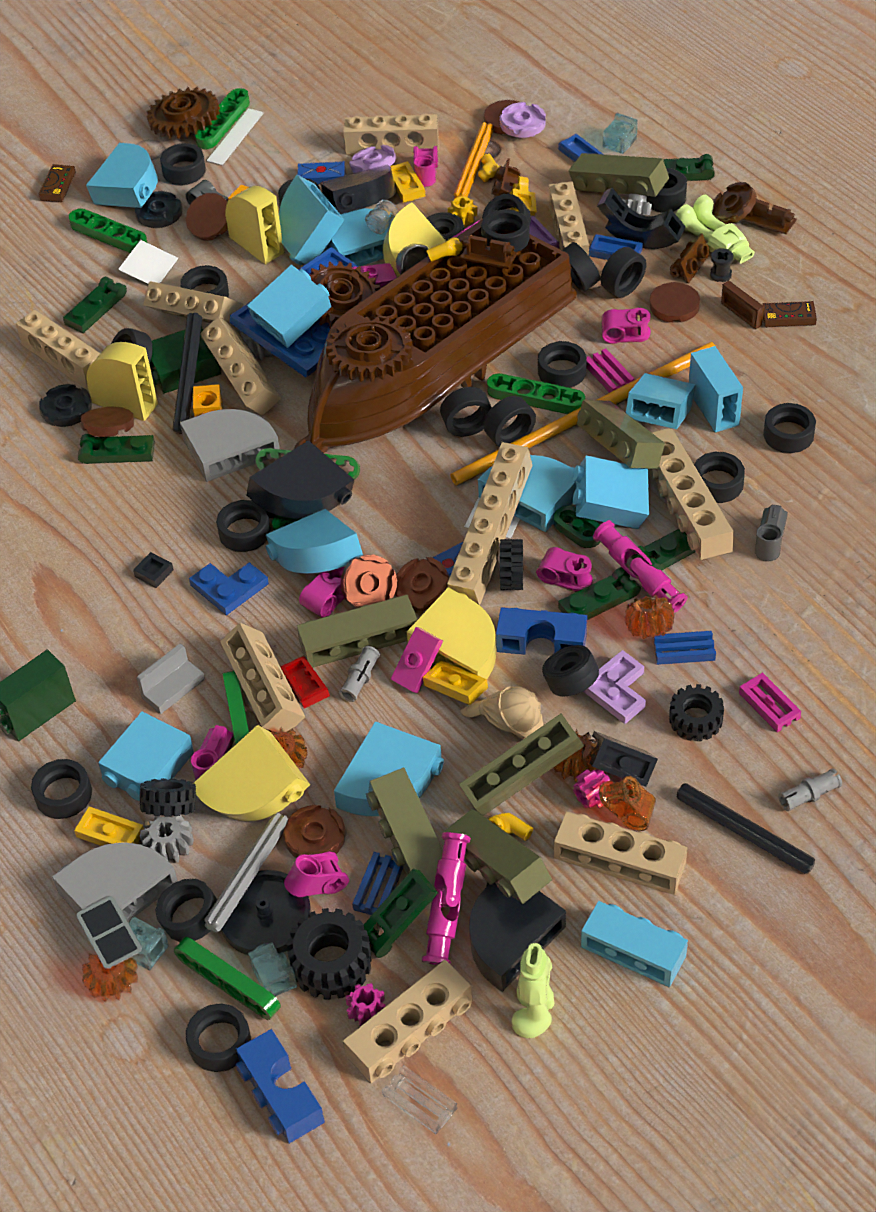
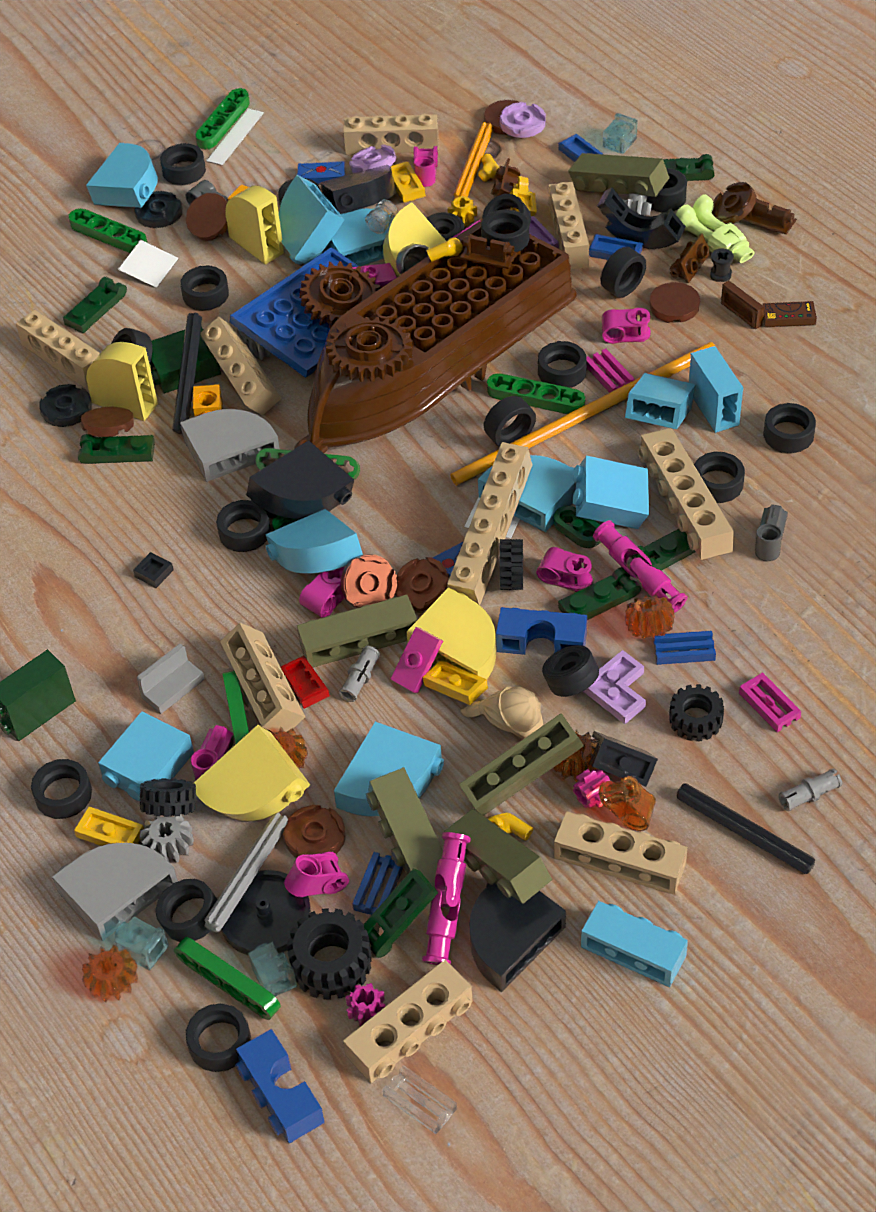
(57, 183): reddish brown tile -> none
(109, 932): black sticker -> none
(183, 112): reddish brown gear -> none
(183, 301): tan brick -> none
(228, 592): blue plate -> none
(290, 305): medium azure brick -> none
(459, 400): black tyre -> none
(534, 993): yellowish green piece -> none
(583, 270): black tyre -> none
(620, 434): olive brick -> none

